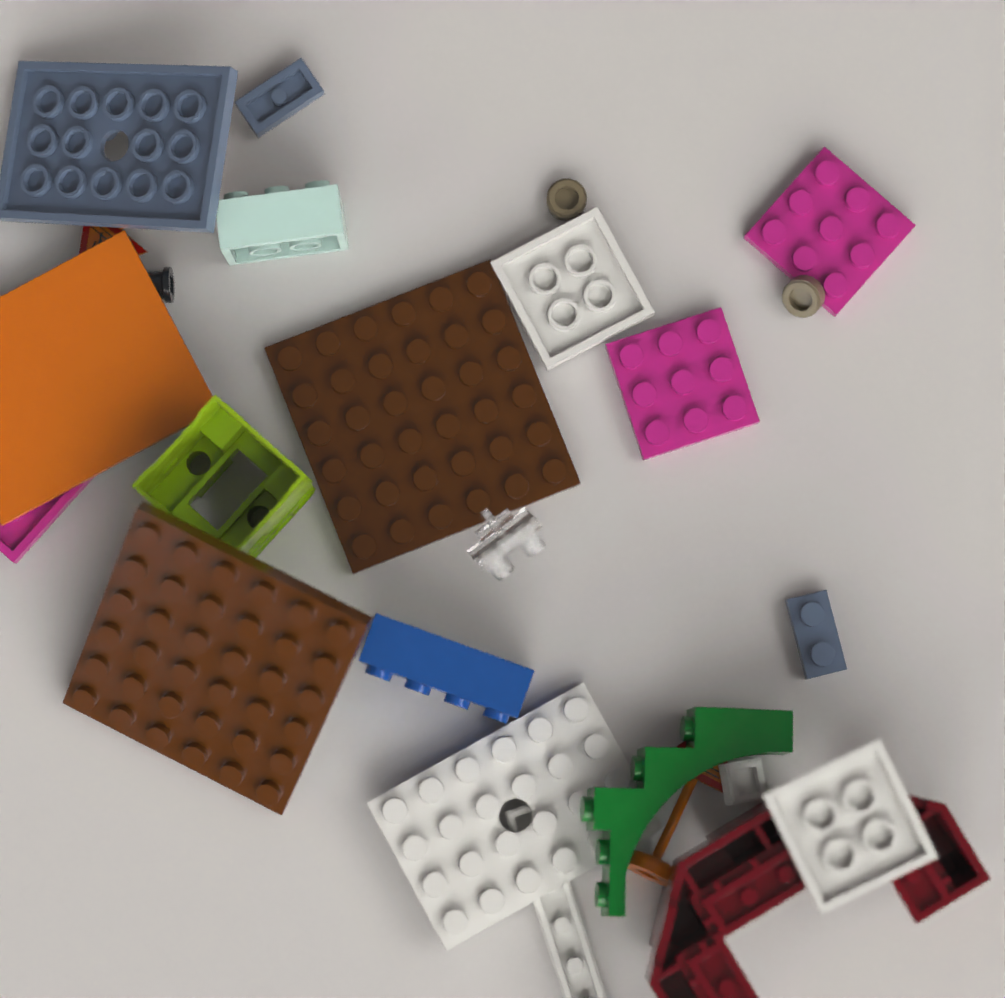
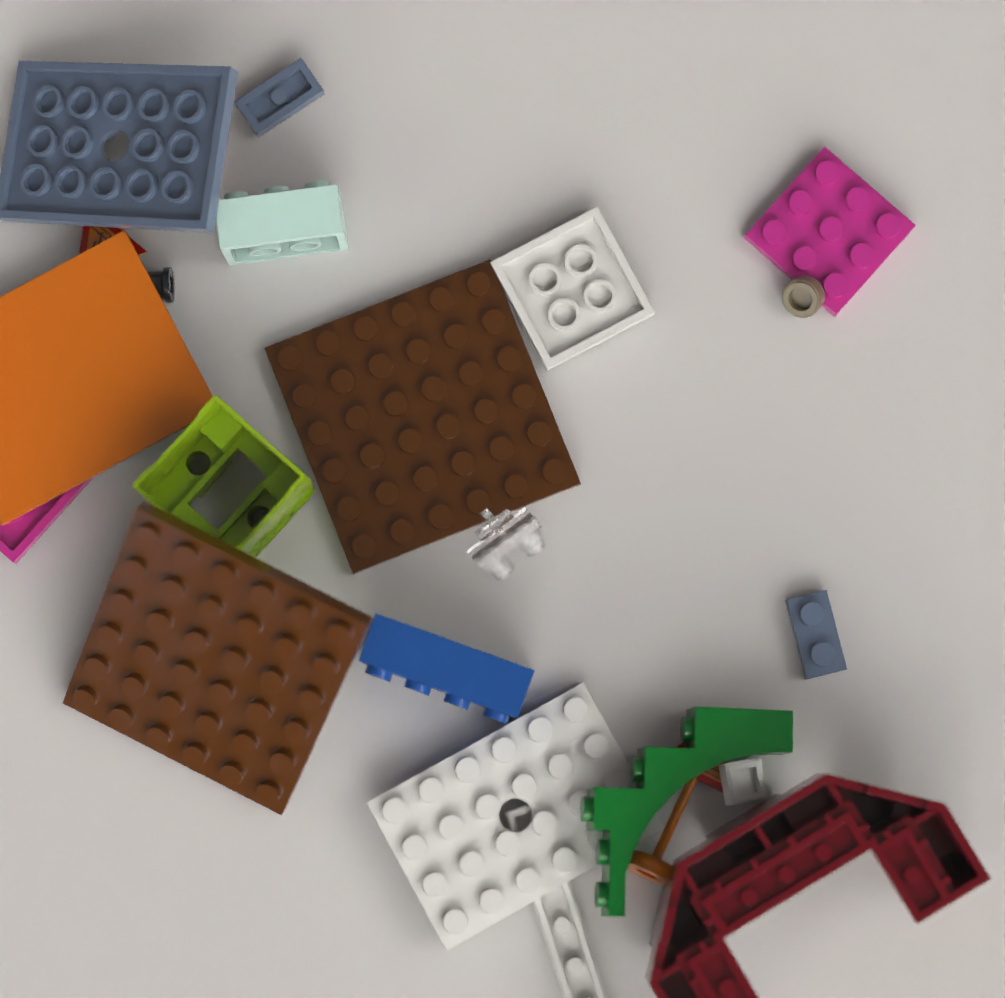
(566, 199): dark tan tile -> none
(682, 383): dark pink plate -> none
(849, 826): white plate -> none

